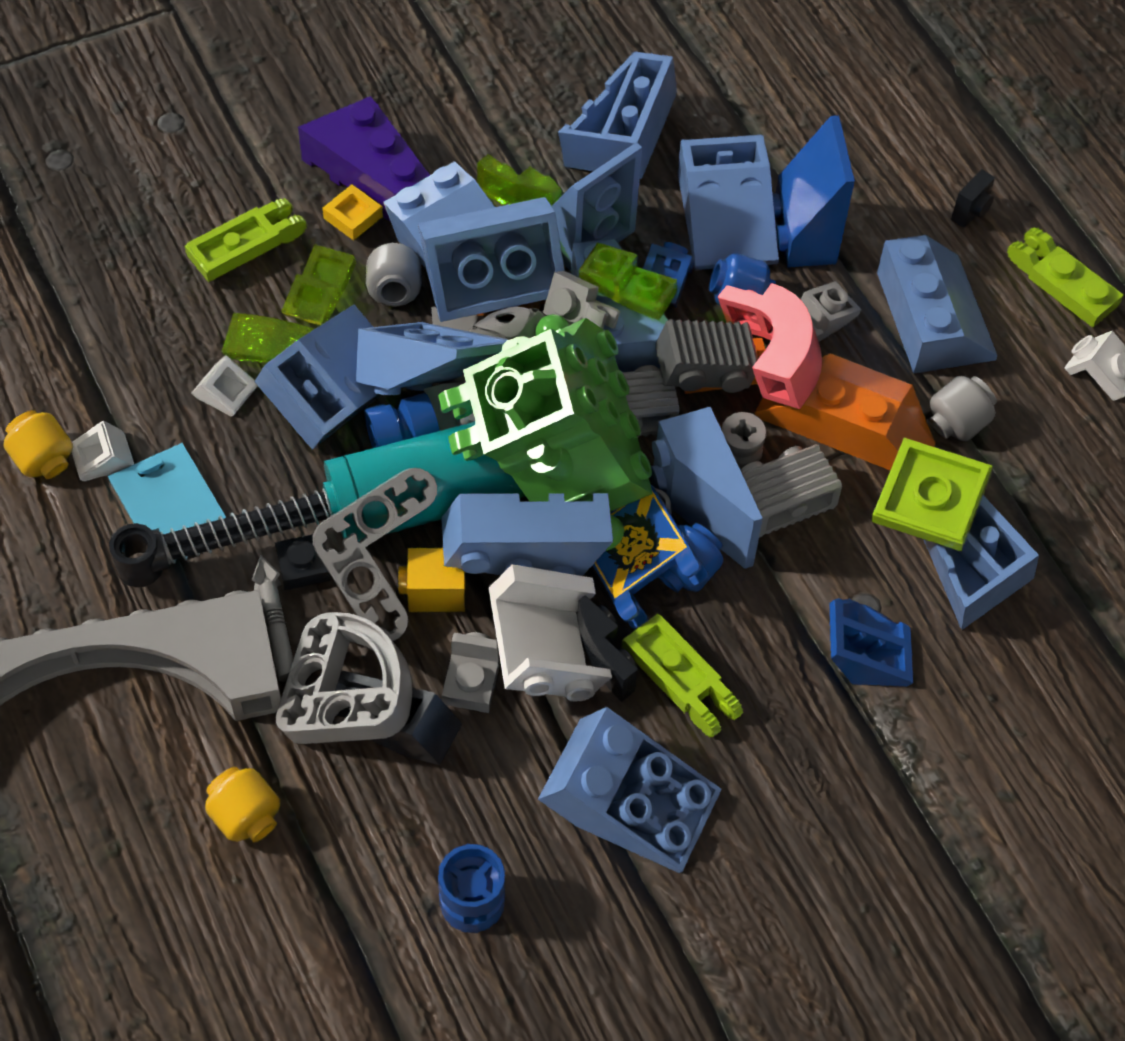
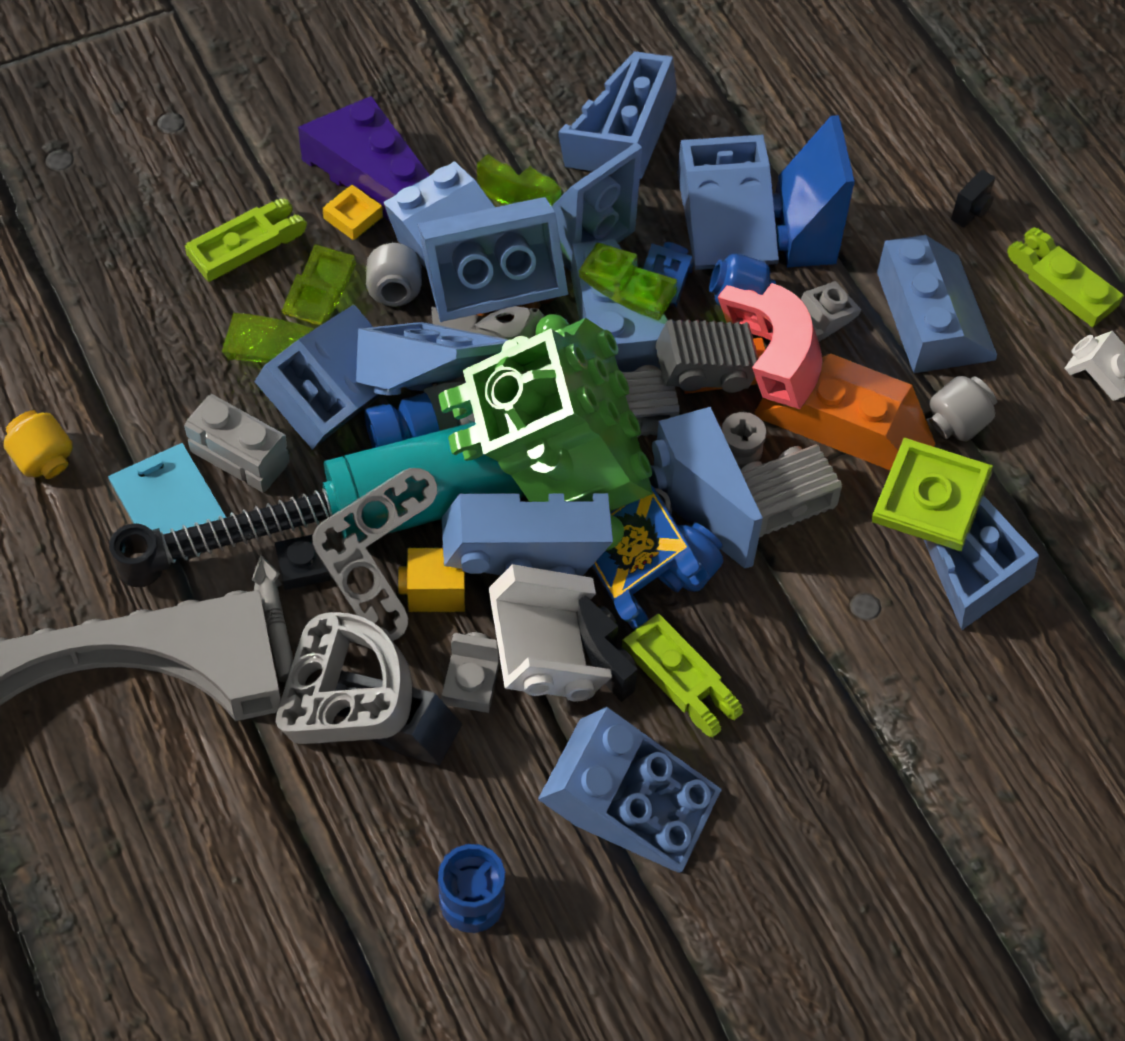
(101, 452): white slope -> none
(225, 386): white slope -> none
(237, 442): none -> light grey brick
(242, 804): yellow head -> none
(576, 300): light grey plate -> none
(869, 645): blue slope -> none

